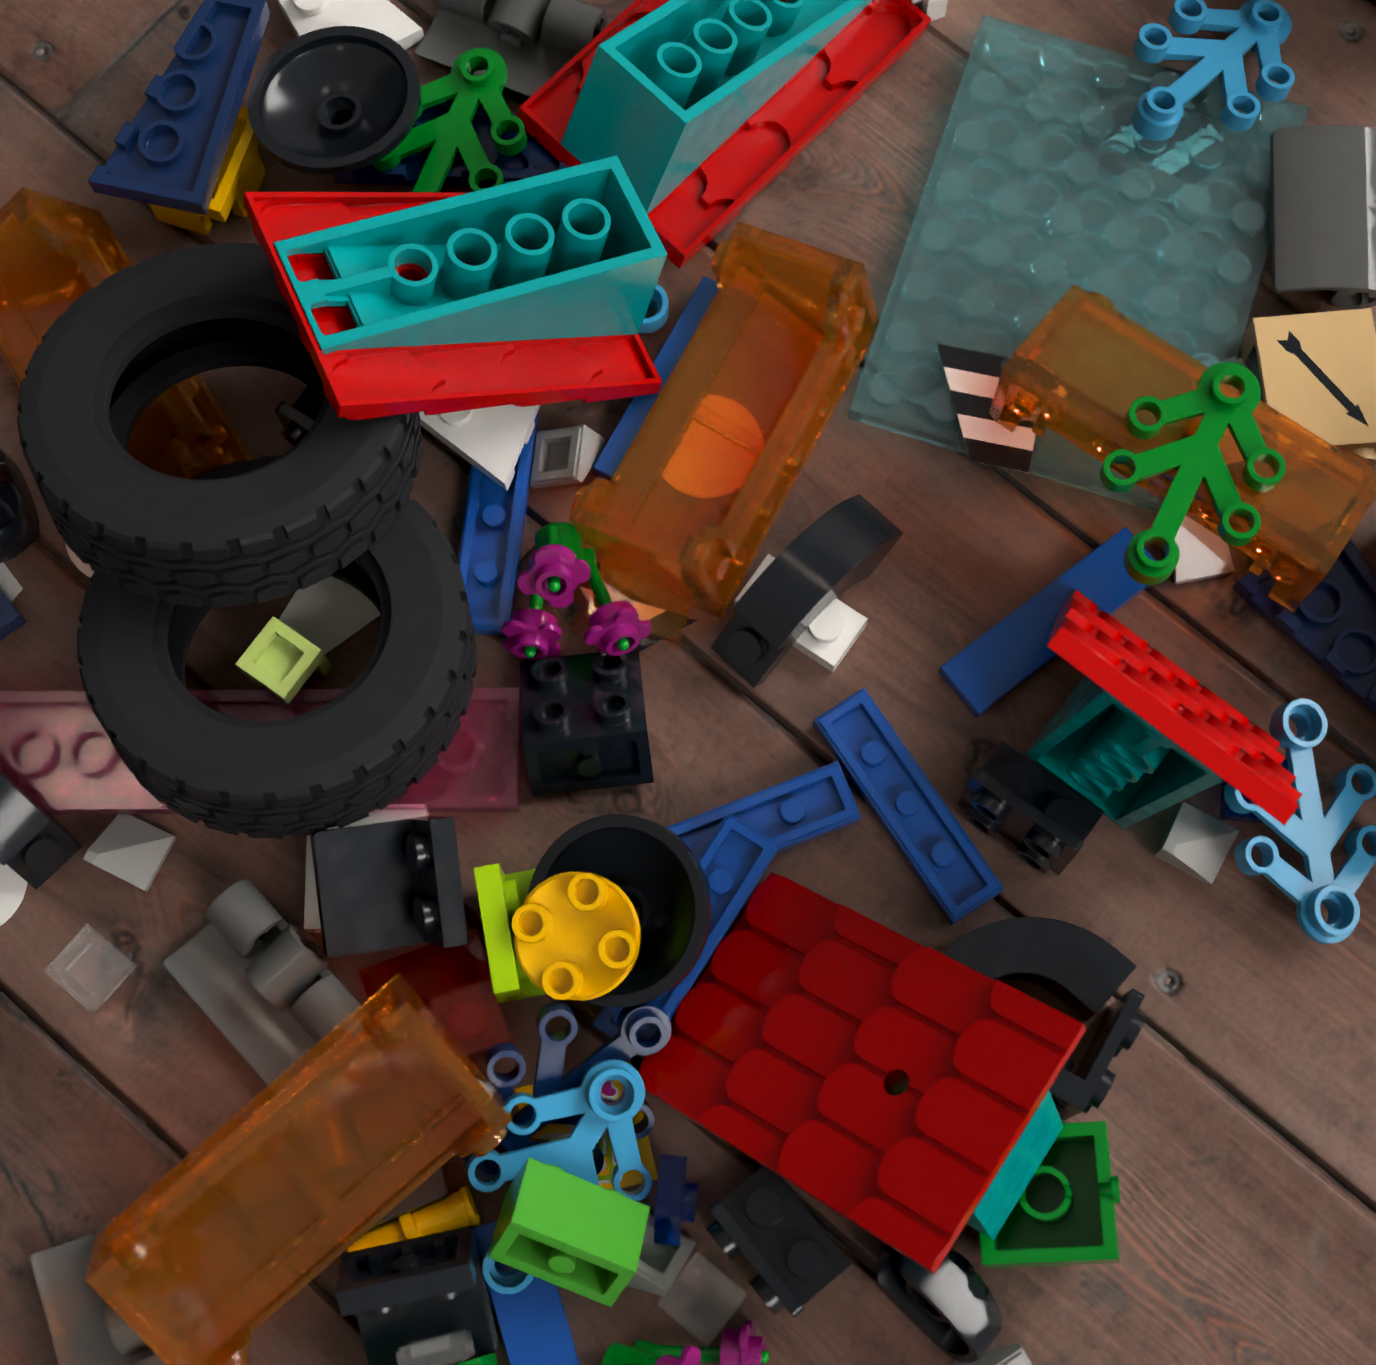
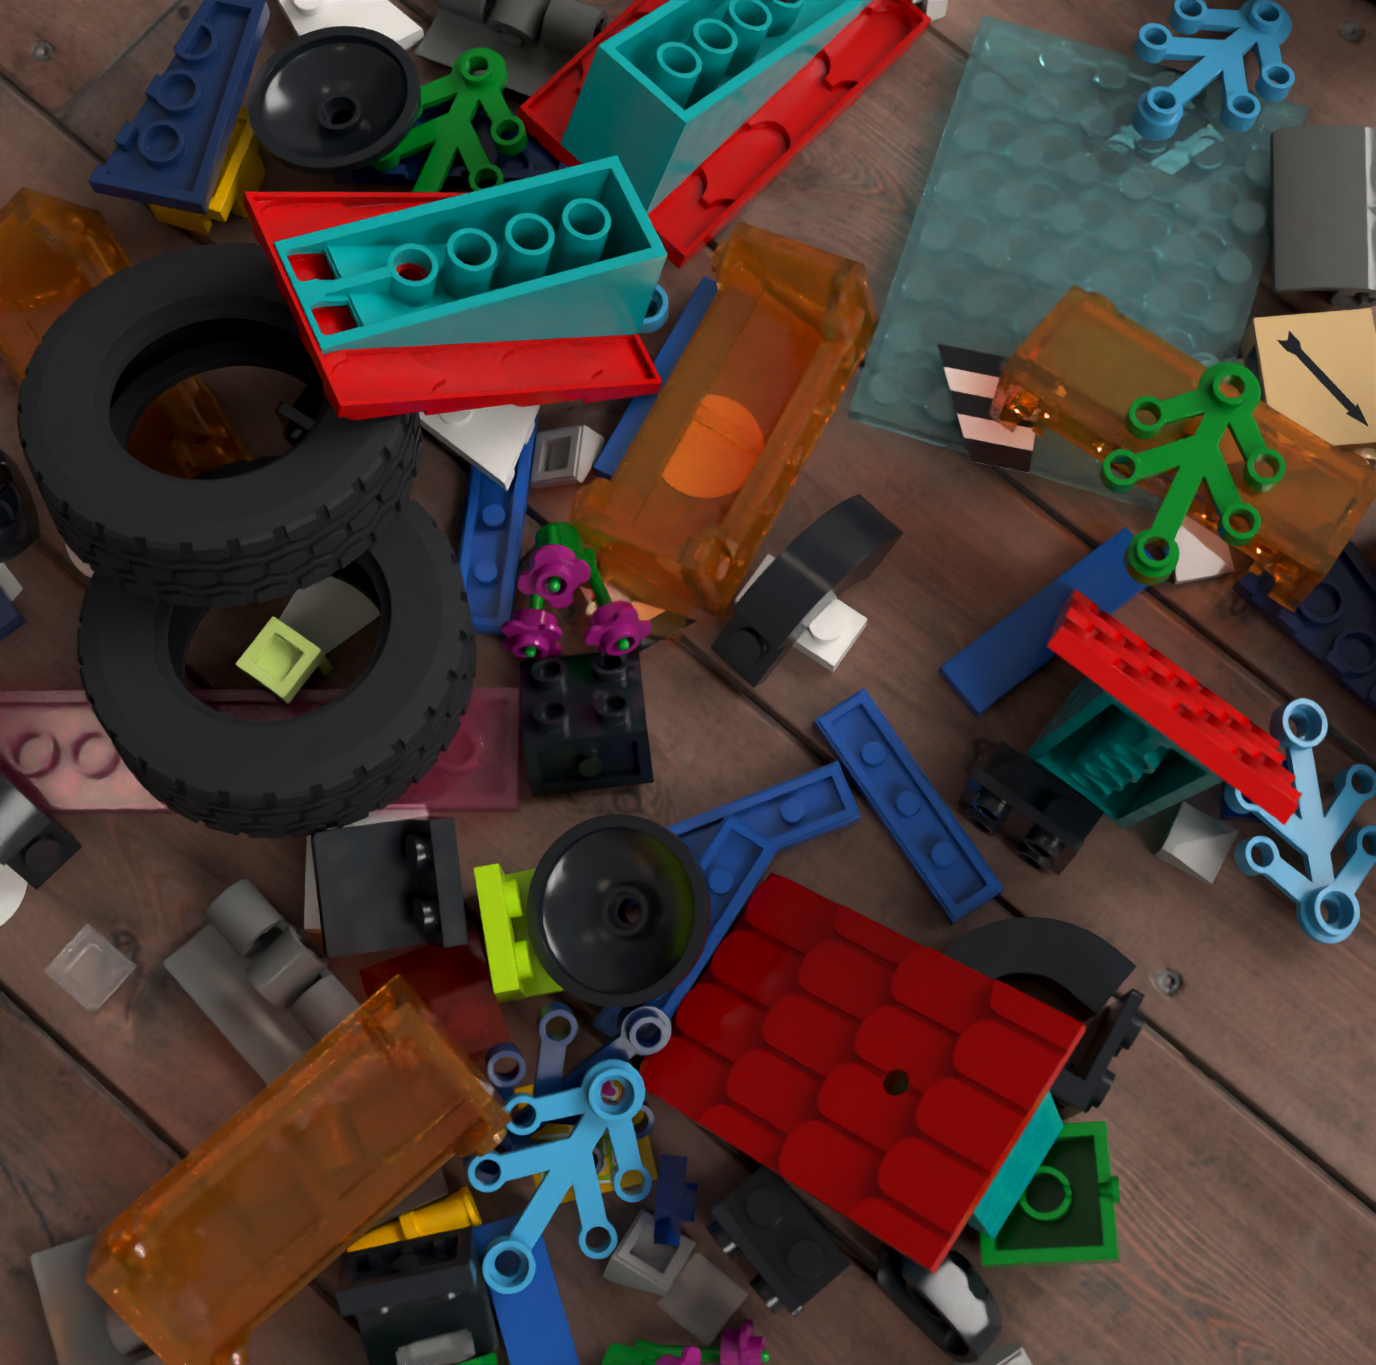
(131, 850): light grey slope -> none
(569, 1232): bright green brick -> none
(576, 936): yellow dish -> none

